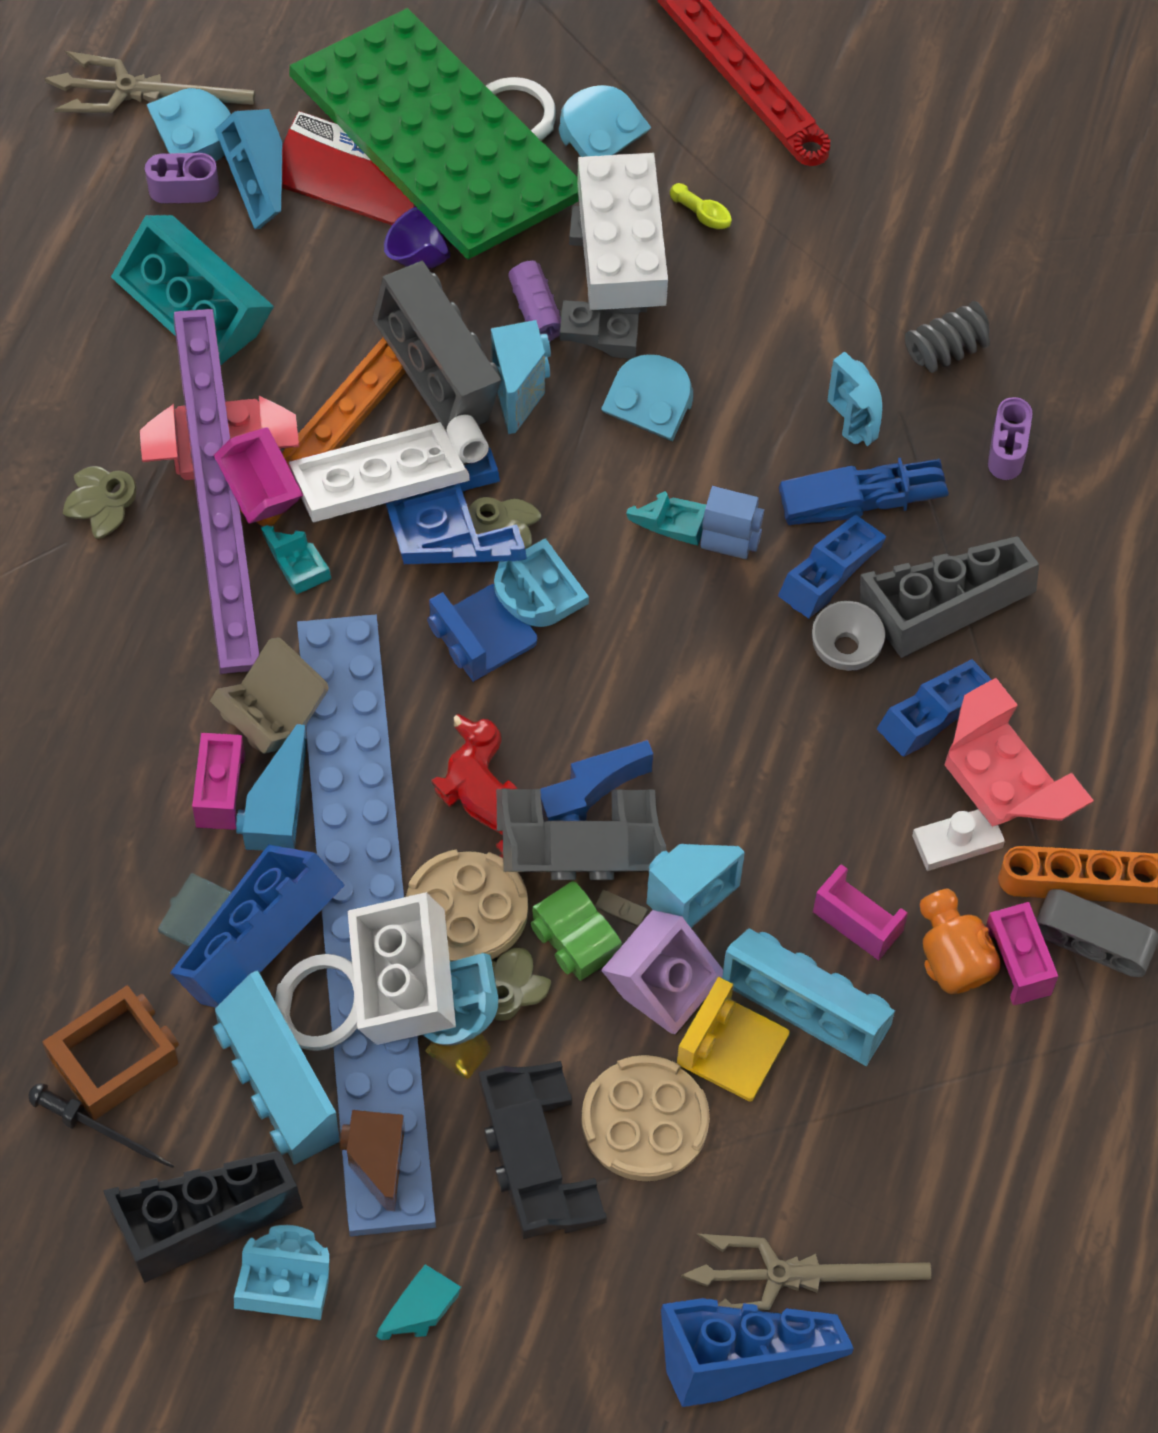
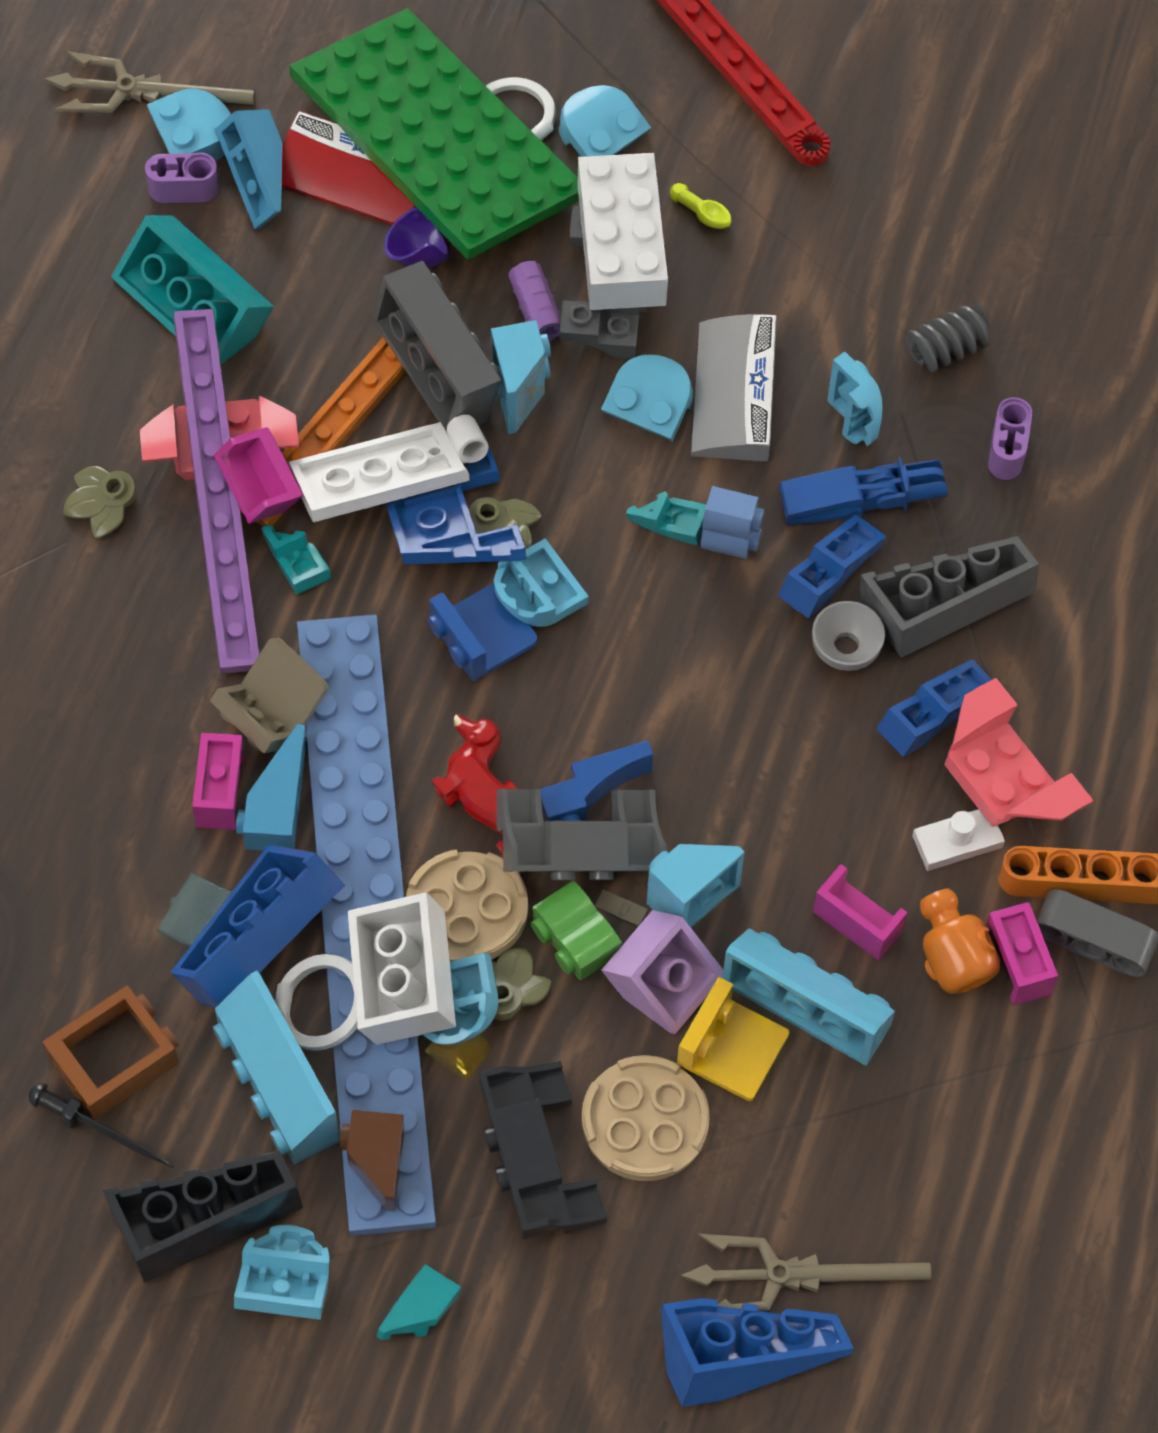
(734, 387): none -> light grey slope

